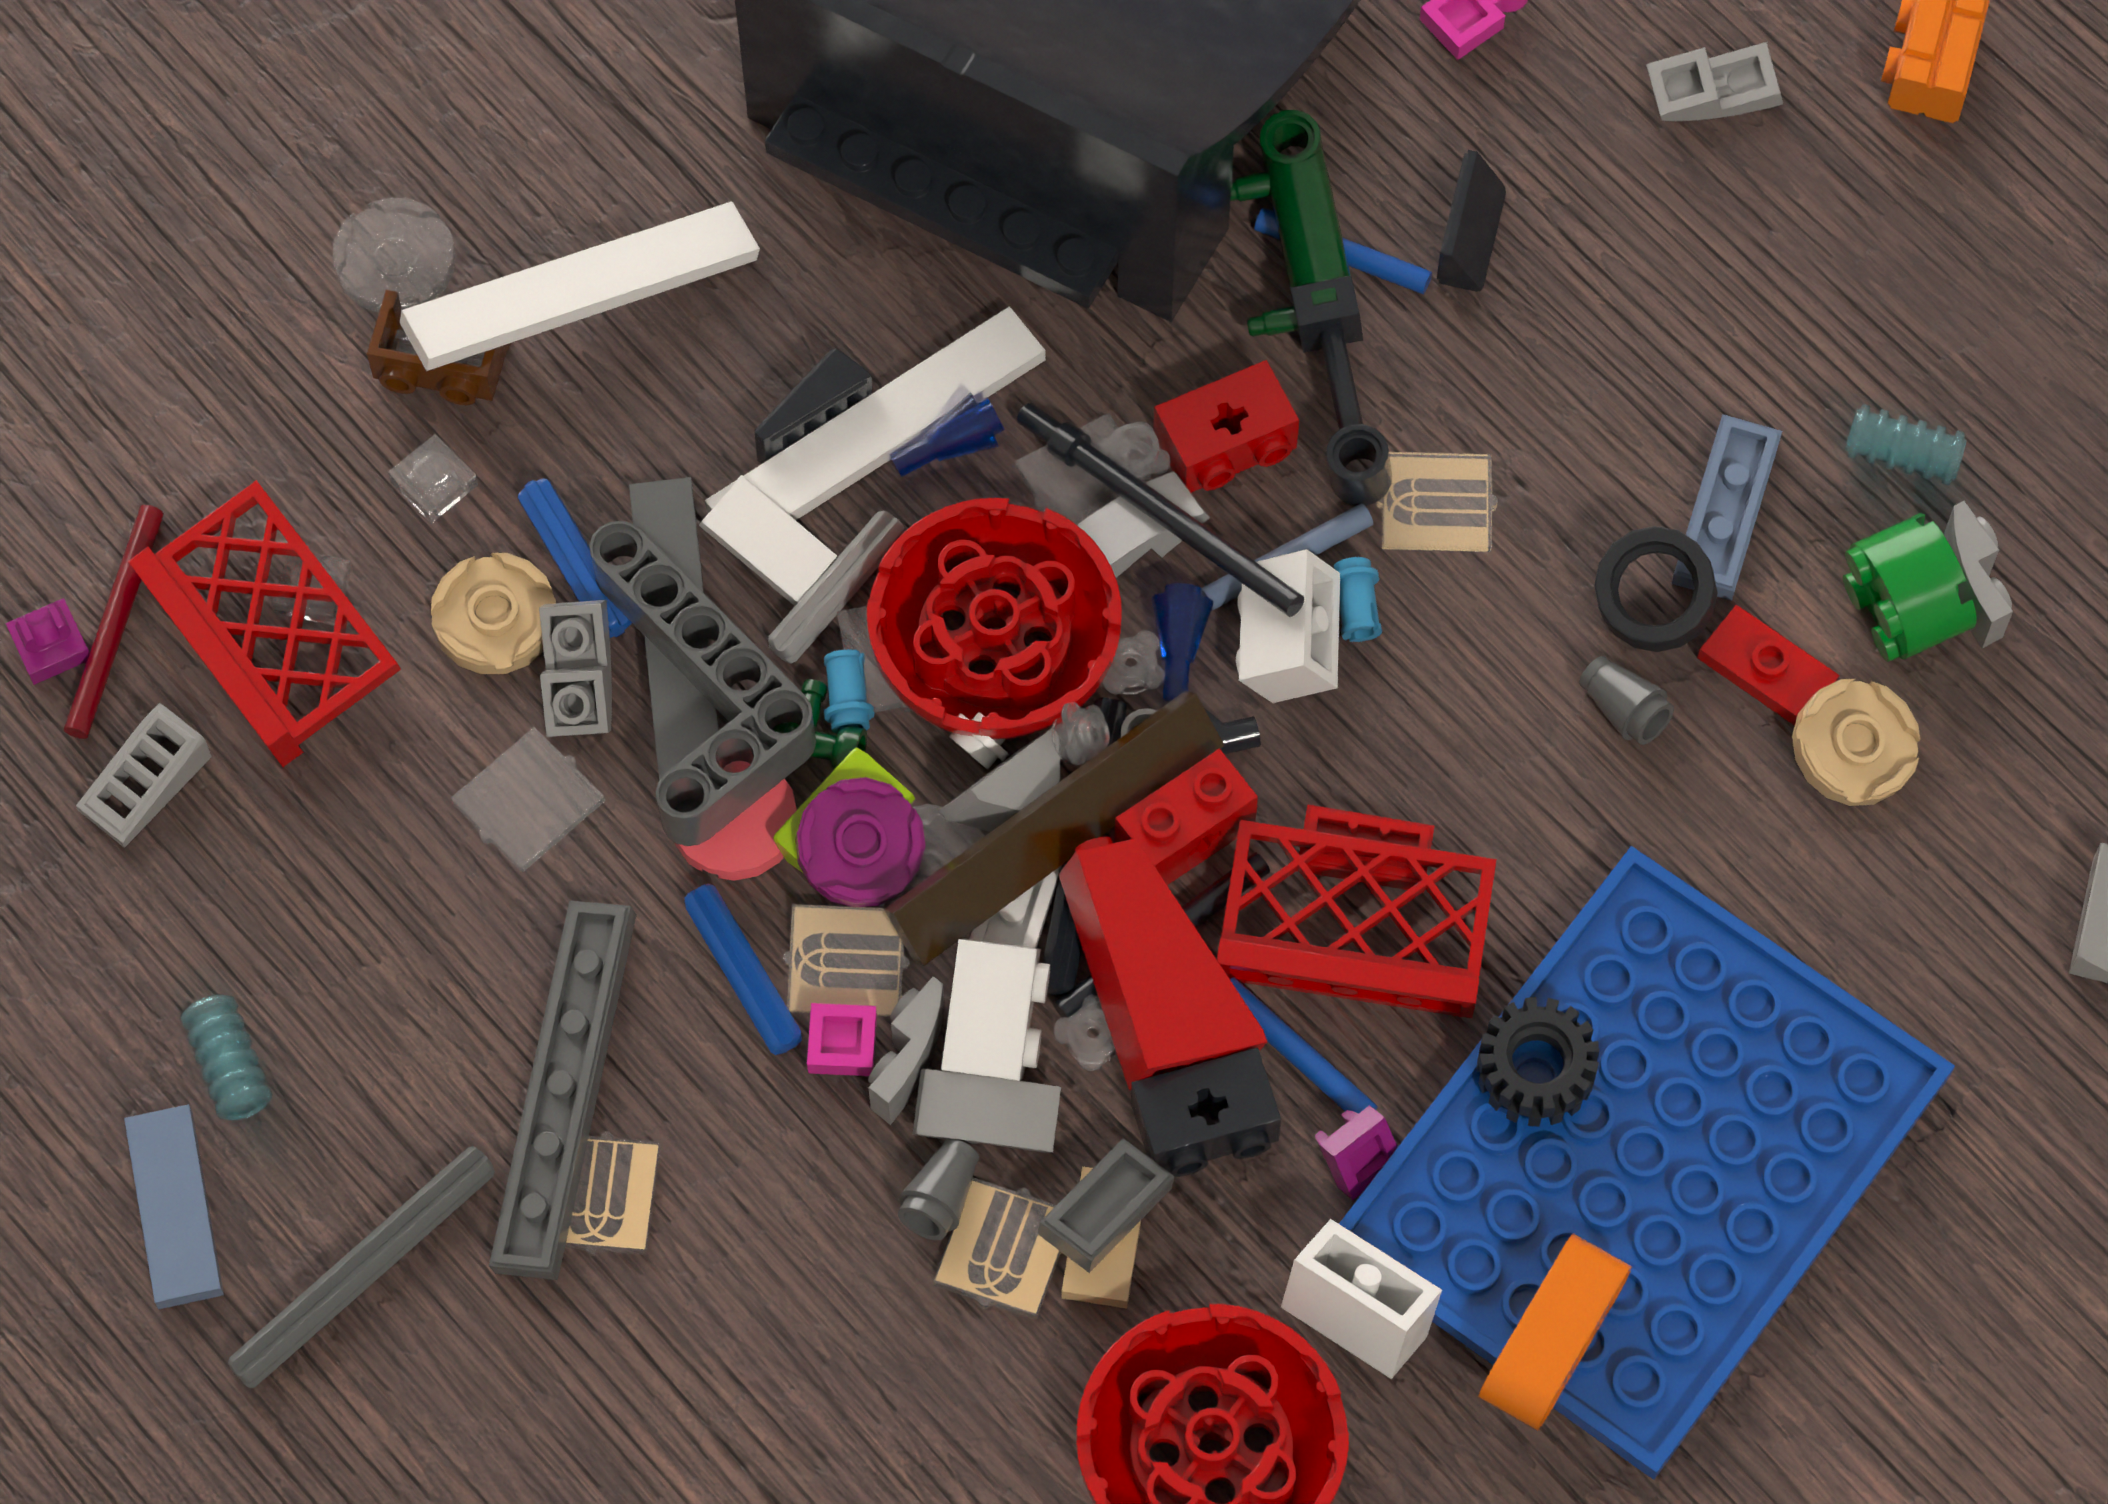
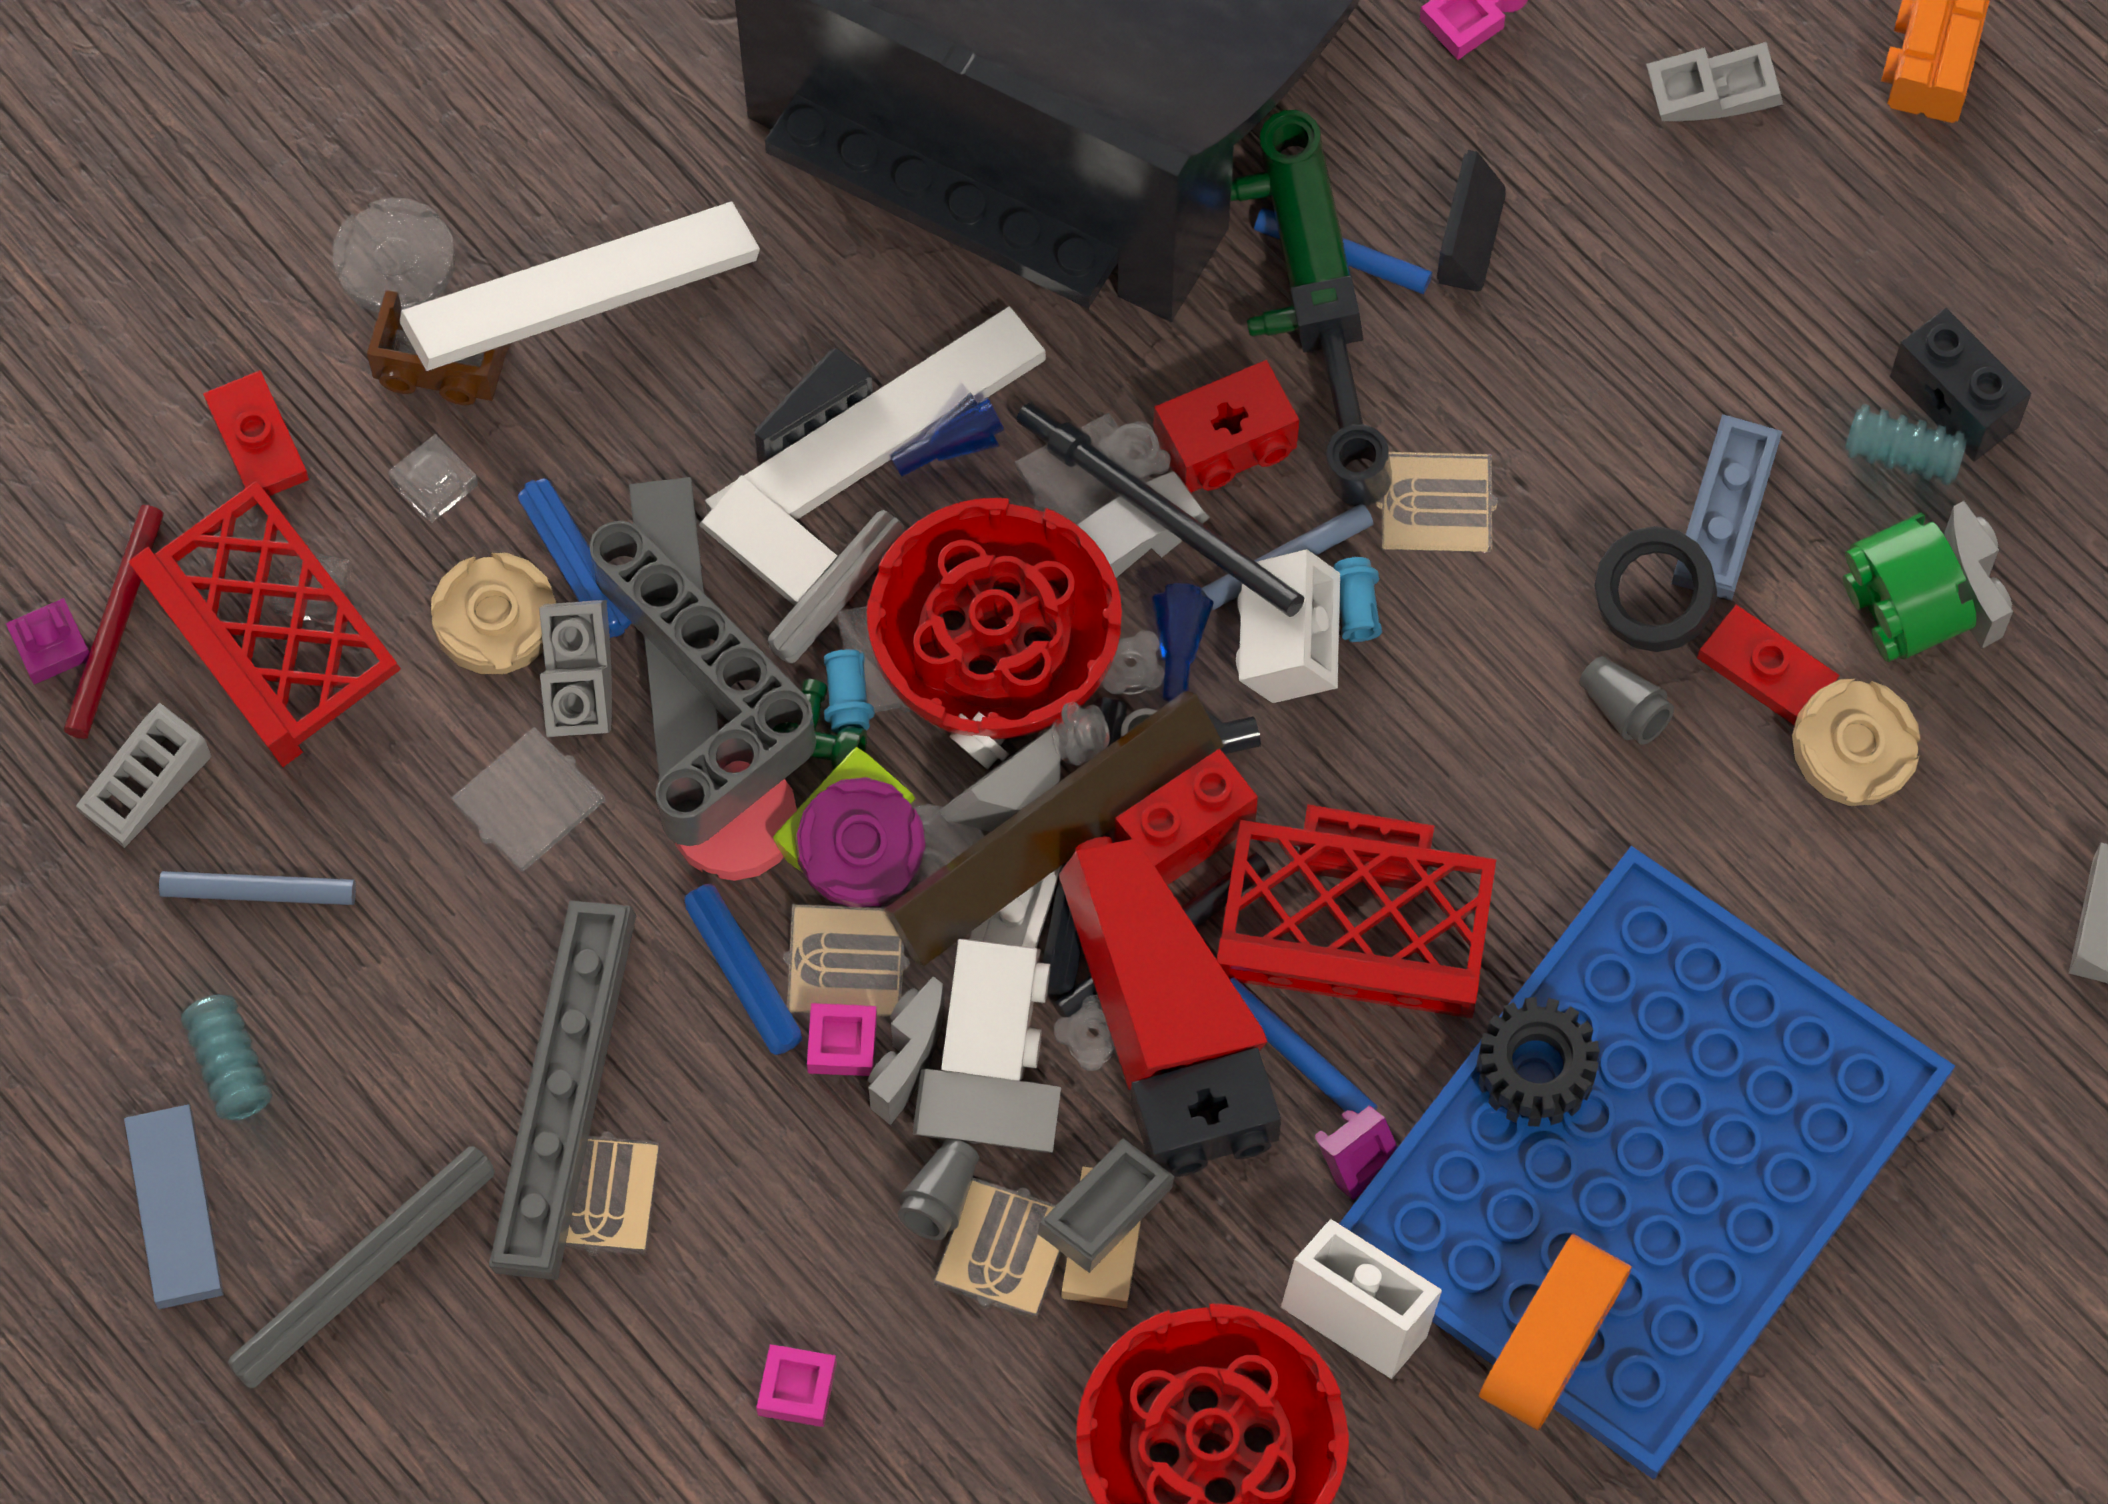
(256, 434): none -> red plate
(257, 888): none -> sand blue bar
(796, 1385): none -> dark pink plate
(1960, 383): none -> black brick

